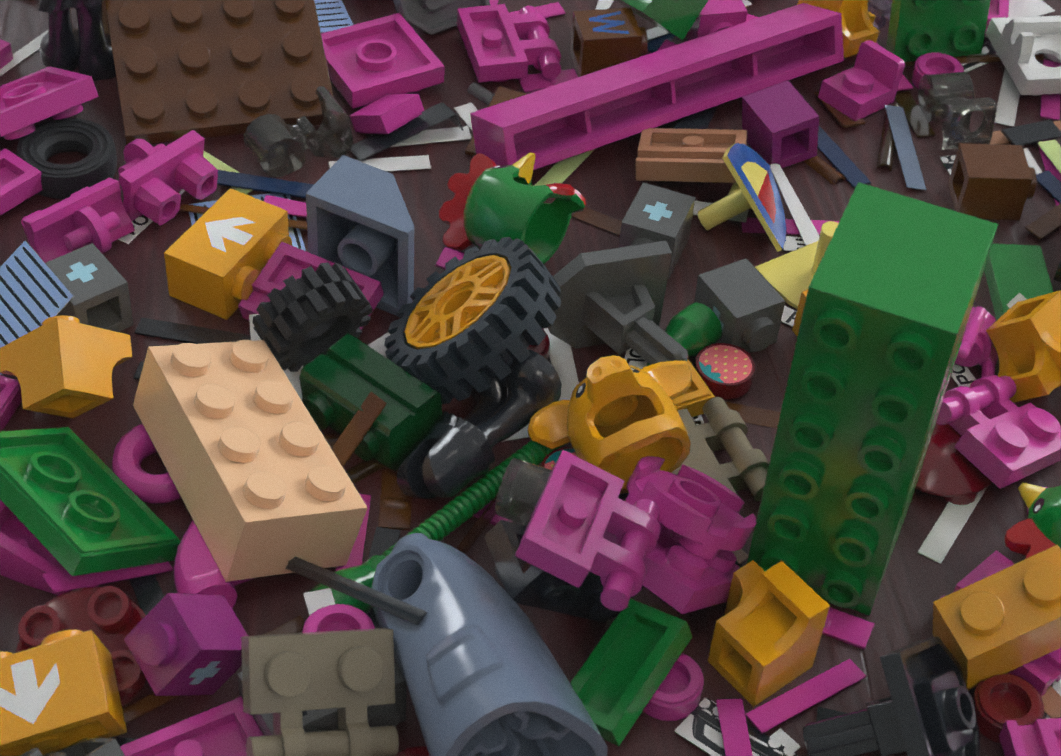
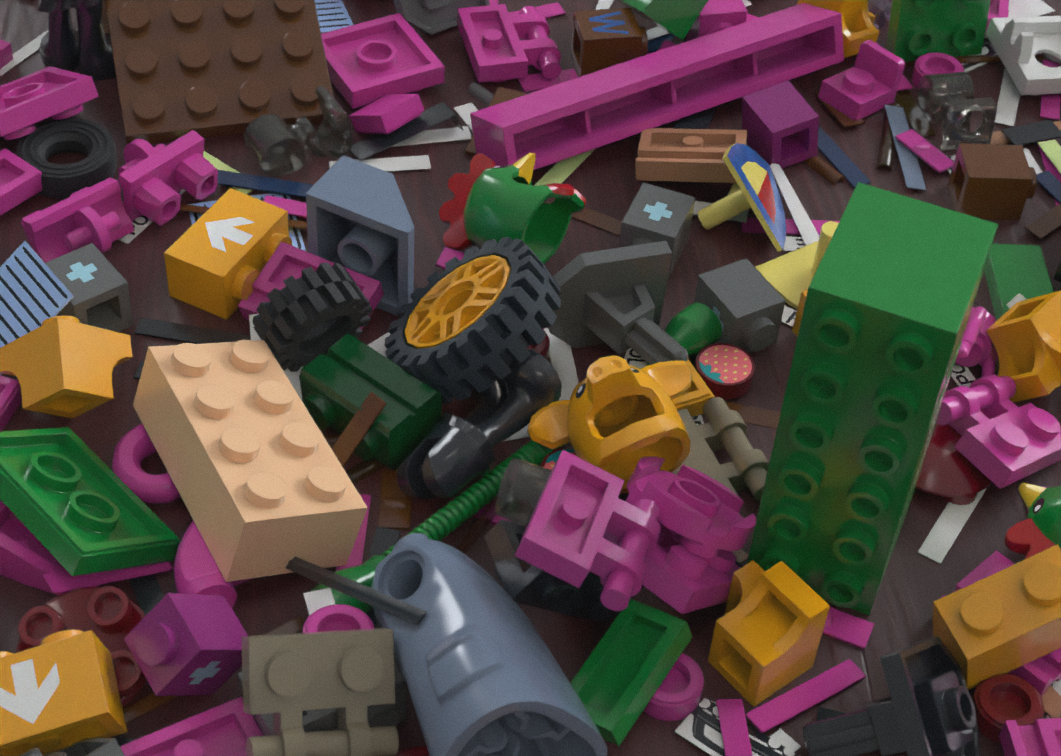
(925, 150): none -> dark pink piece

